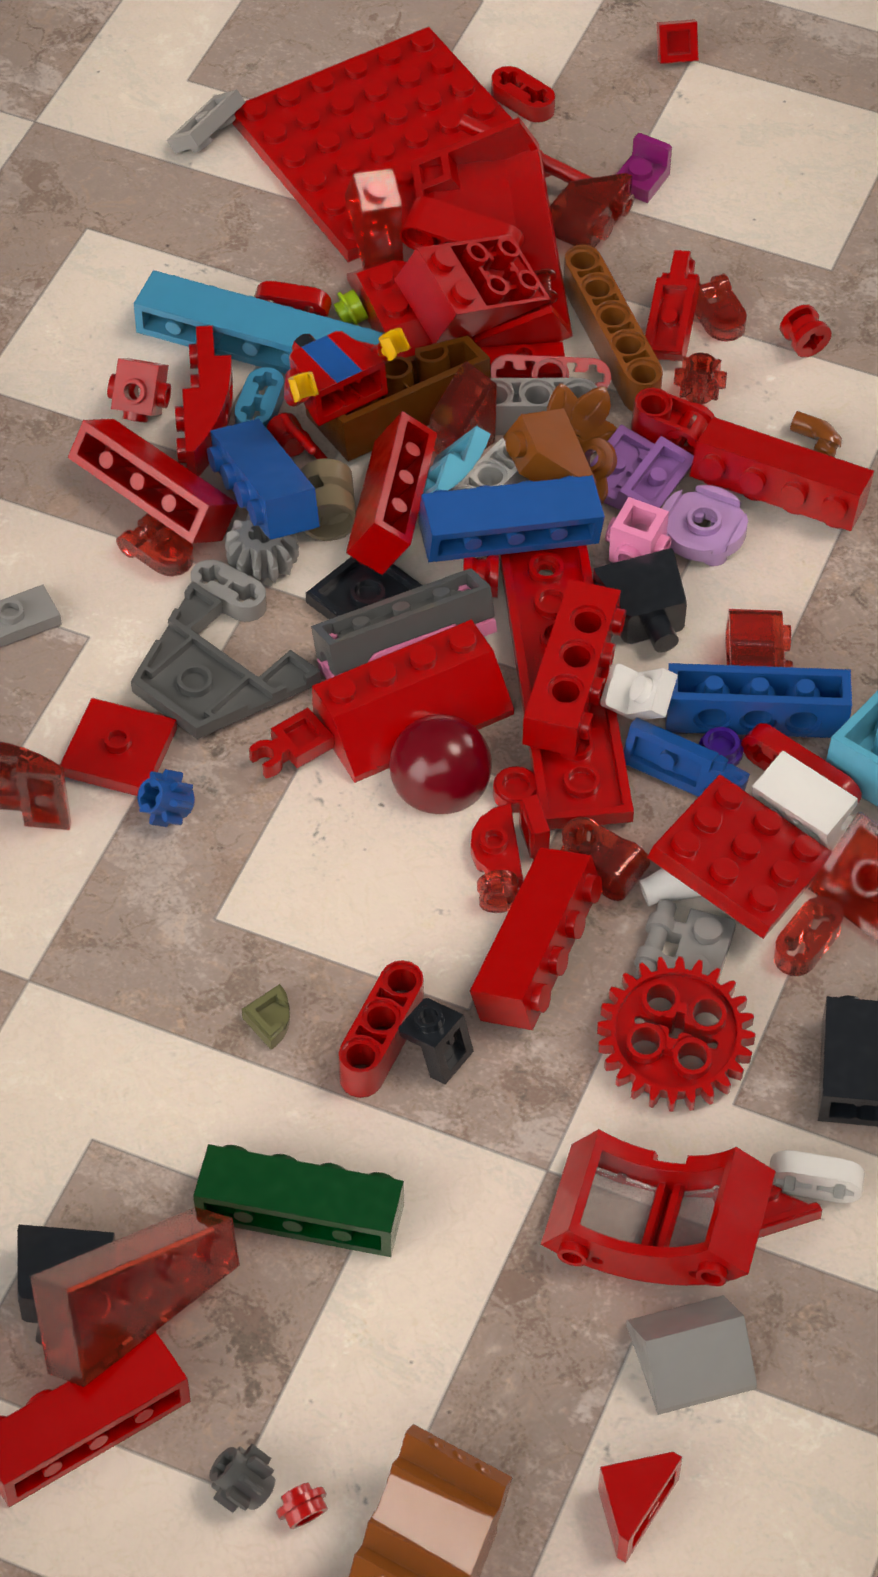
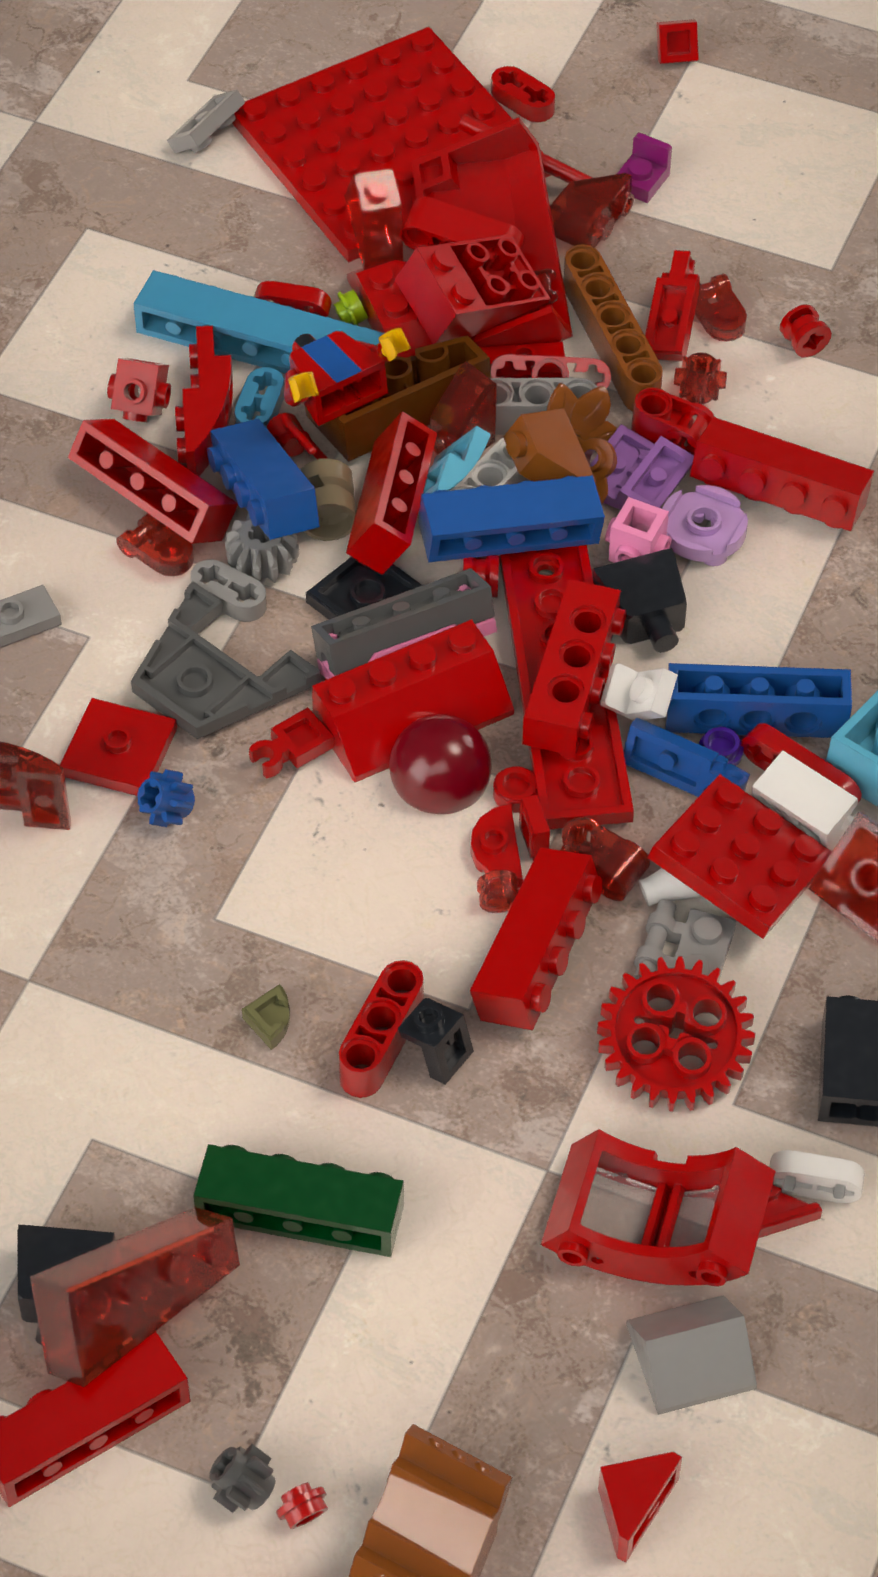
(757, 638): clear red brick -> none
(800, 930): clear red beam -> none
(817, 429): dark orange arm -> none

